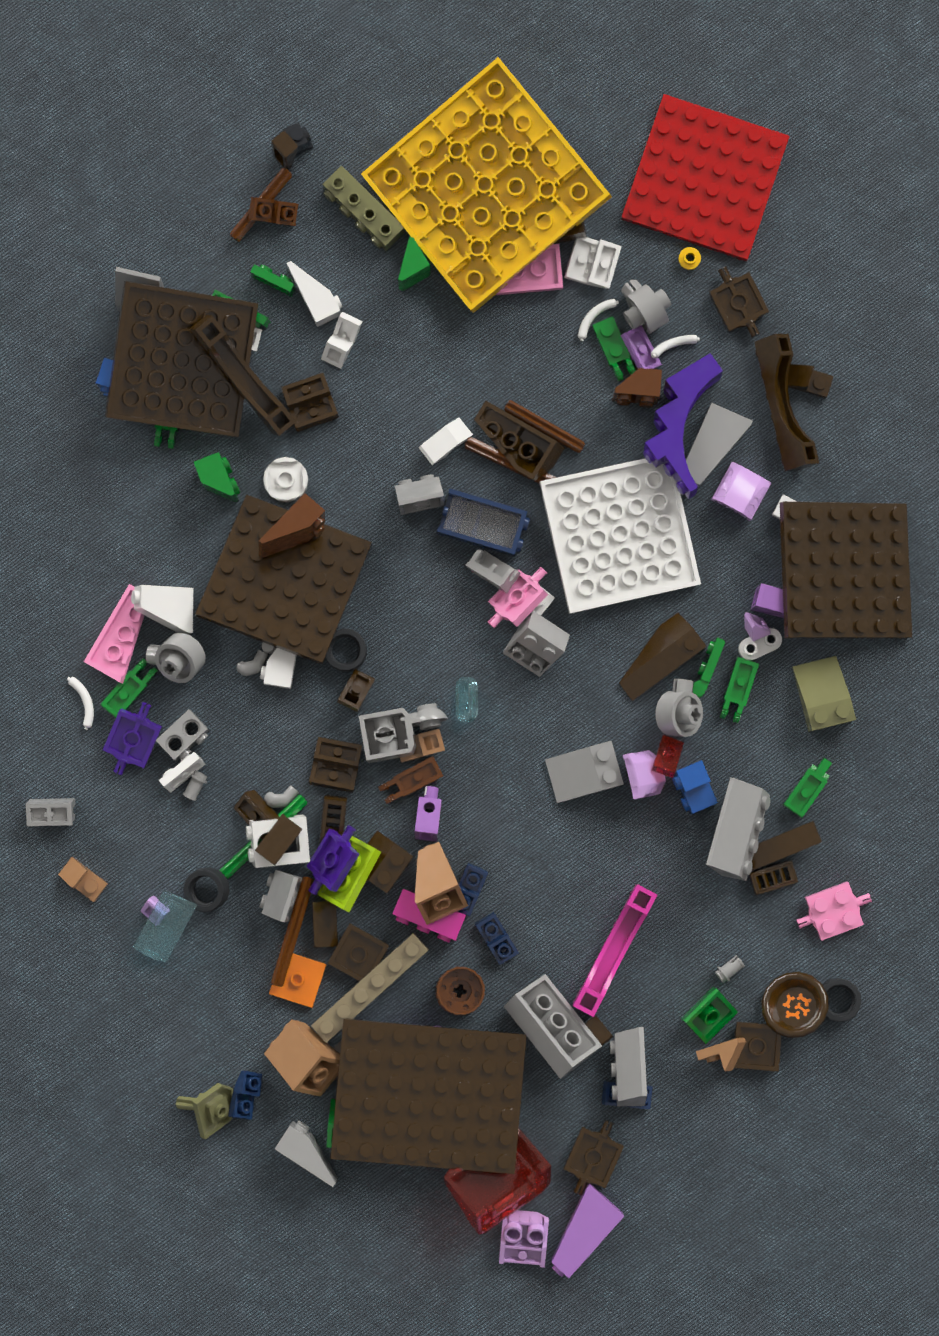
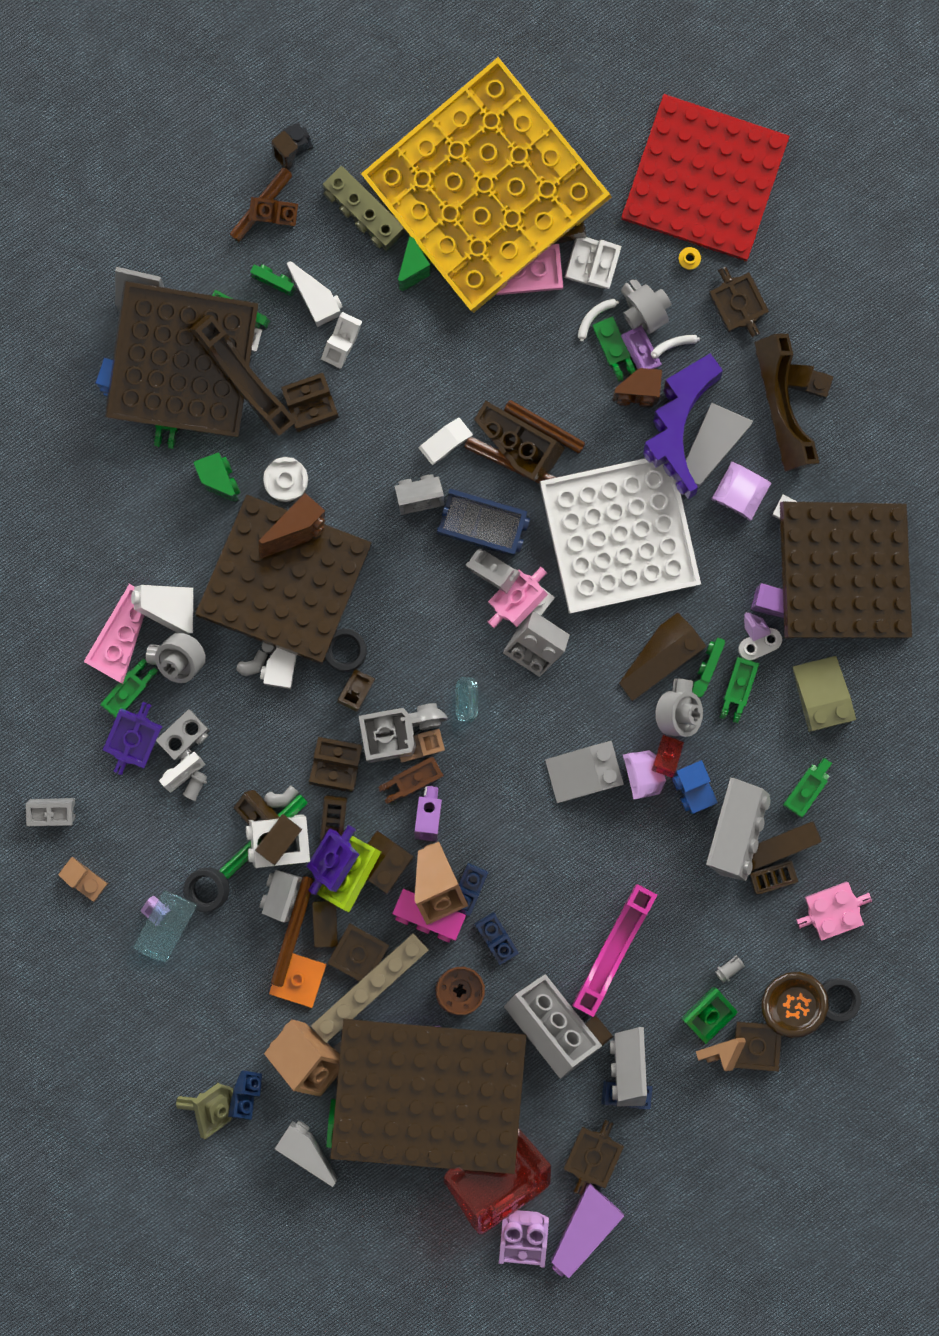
(87, 701): white piece -> none

